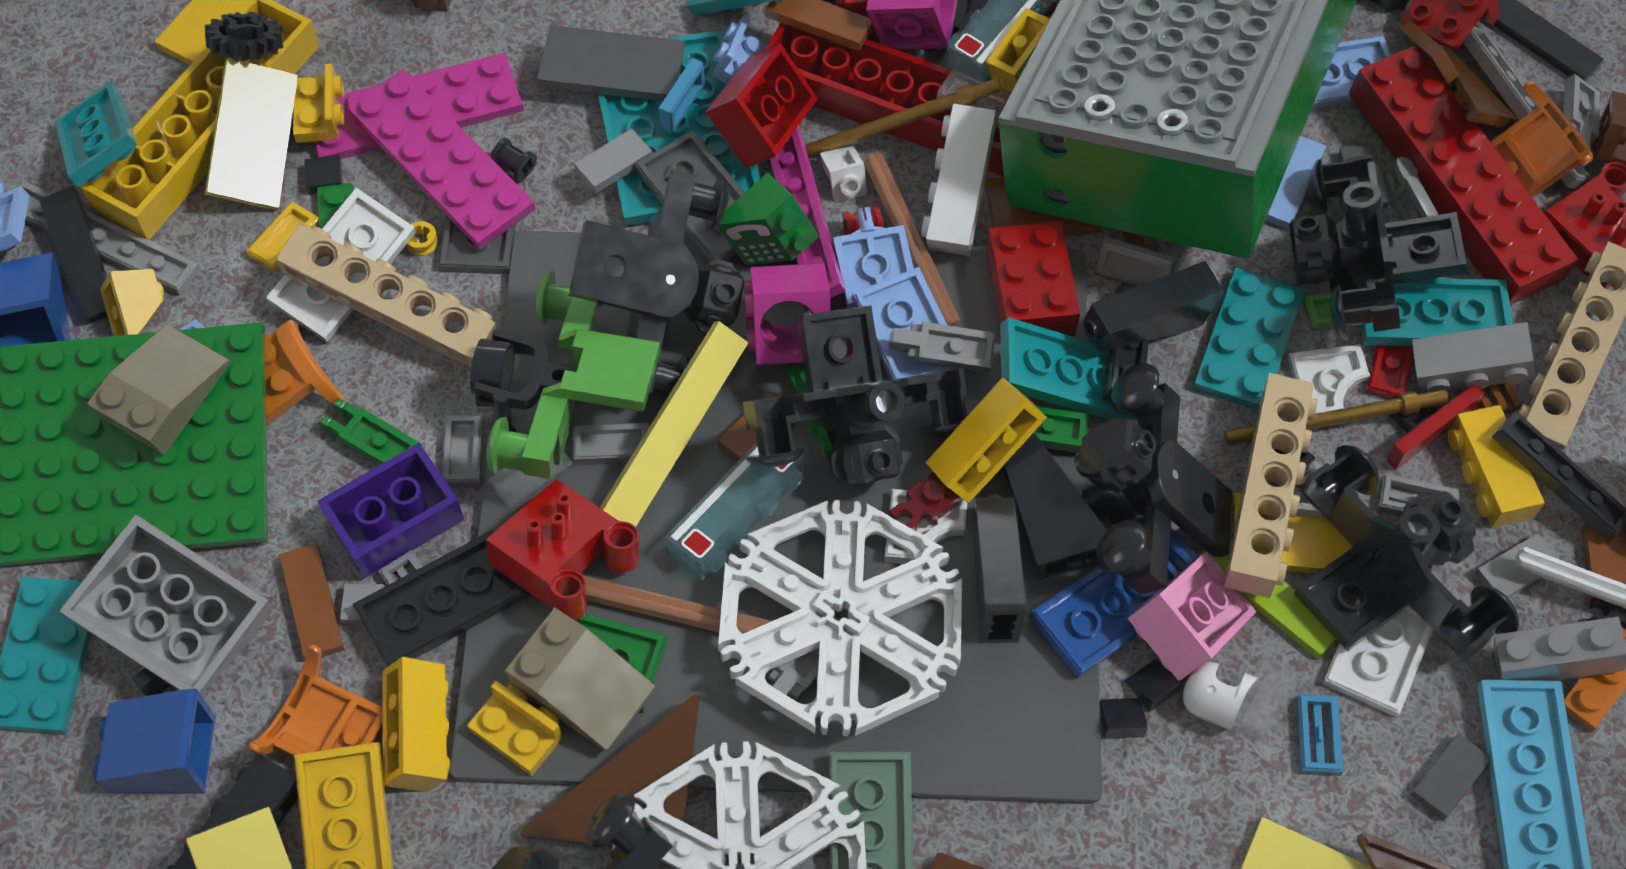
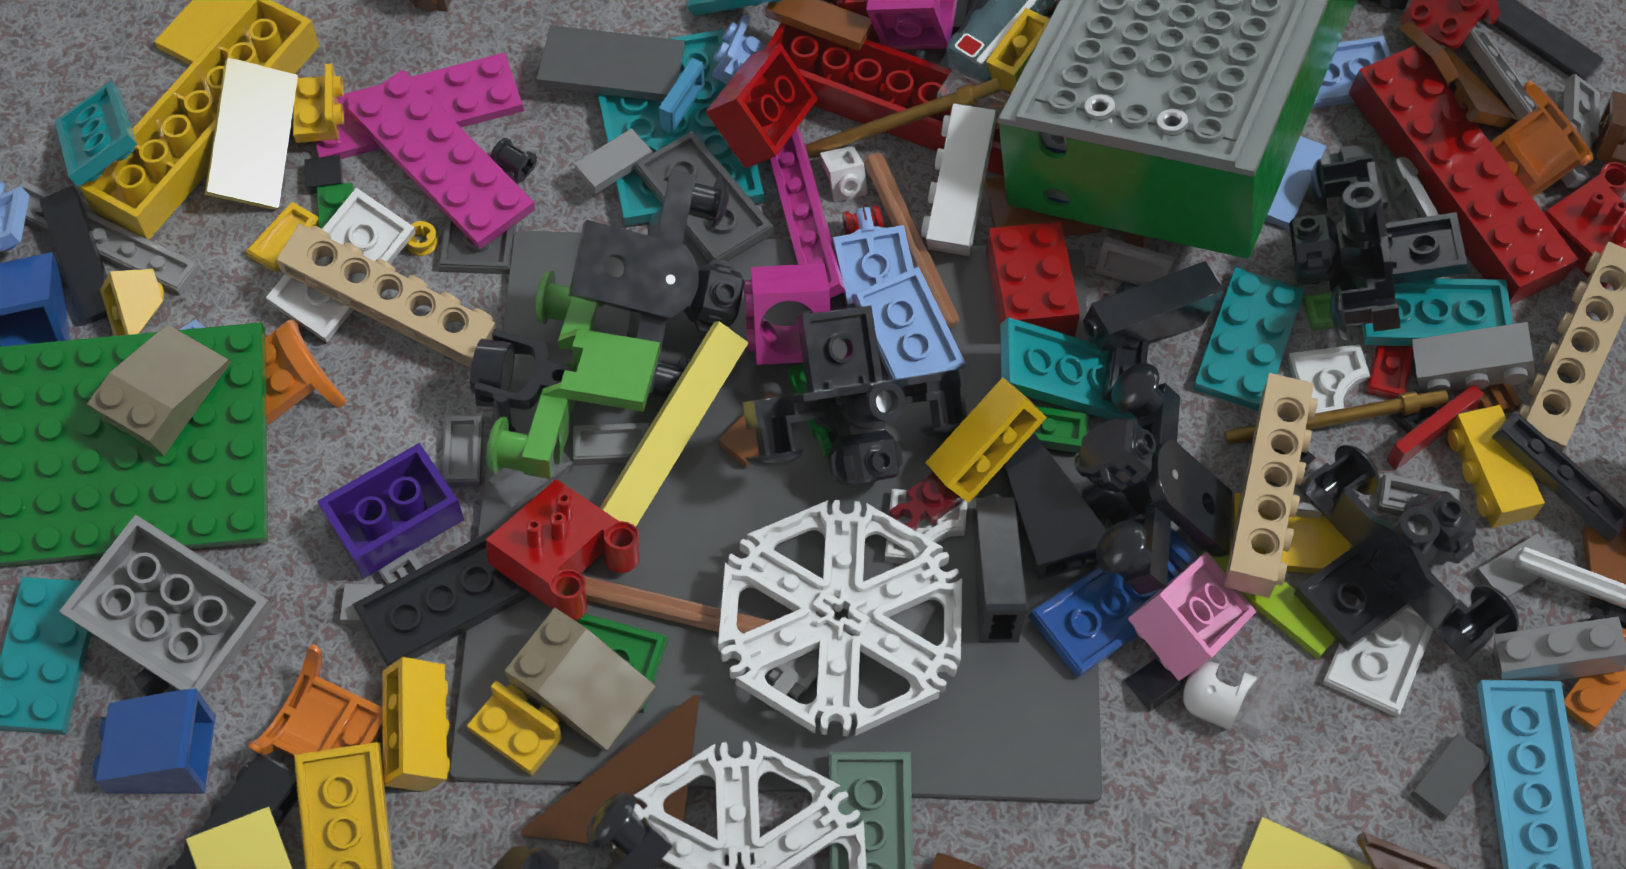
(244, 36): black gear -> none
(311, 600): dark orange tile -> none
(367, 433): green hinge -> none
(729, 513): clear light blue brick -> none
(767, 224): green slope -> none
(945, 345): light grey hinge -> none
(1123, 718): black slope -> none
(1319, 767): dark azure tile -> none

